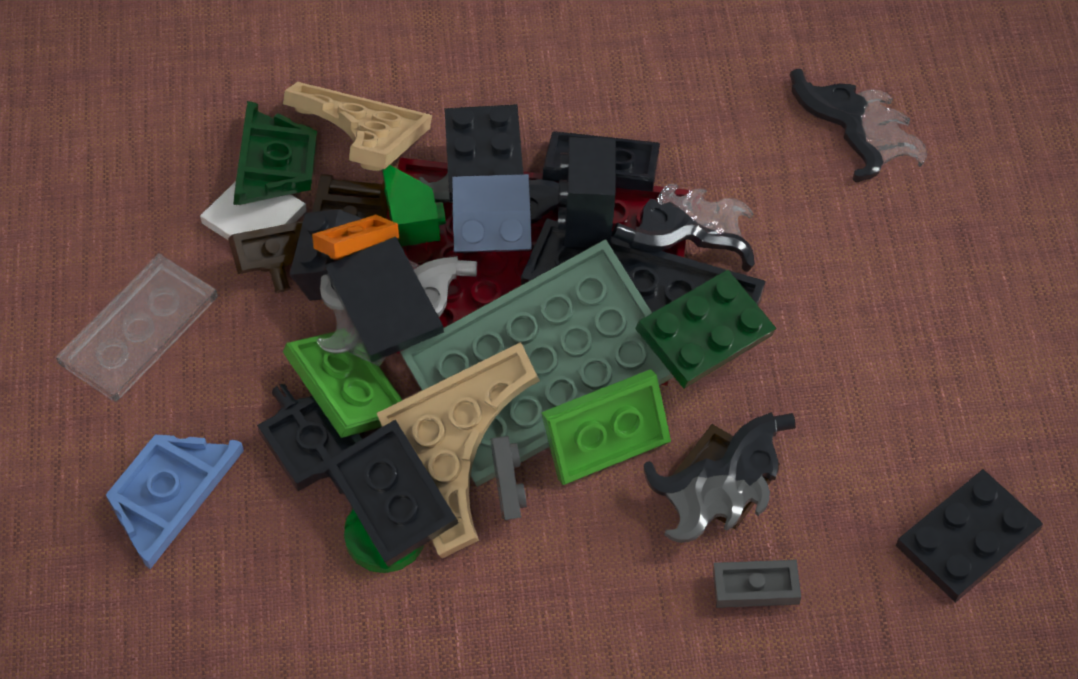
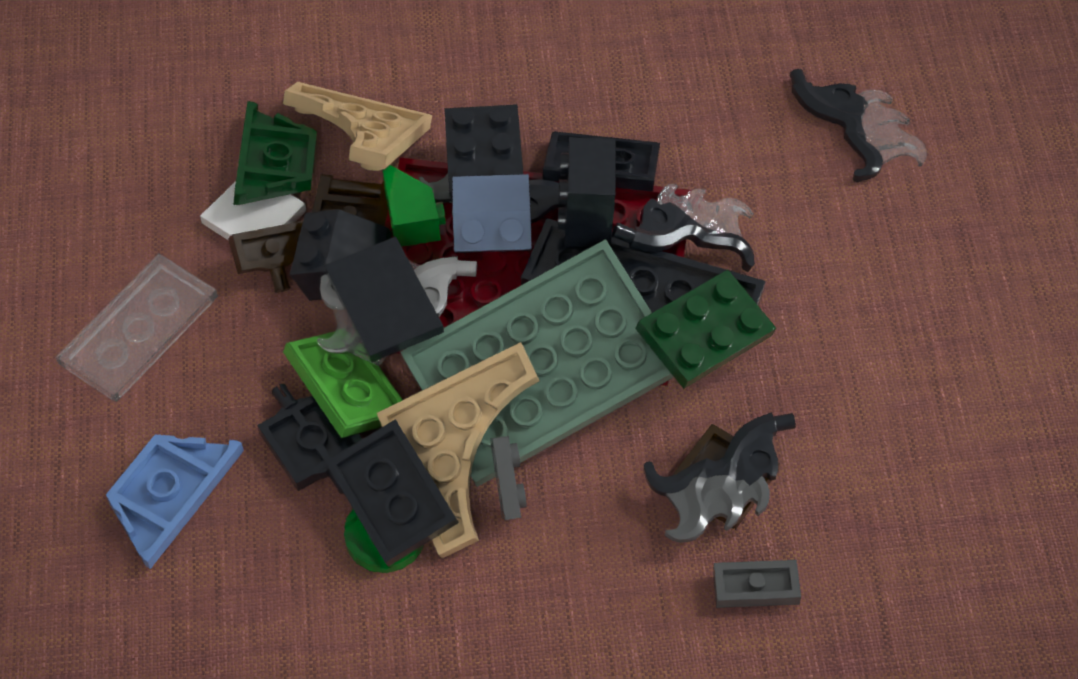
(354, 236): orange plate -> none
(606, 426): bright green tile -> none
(969, 535): black plate -> none

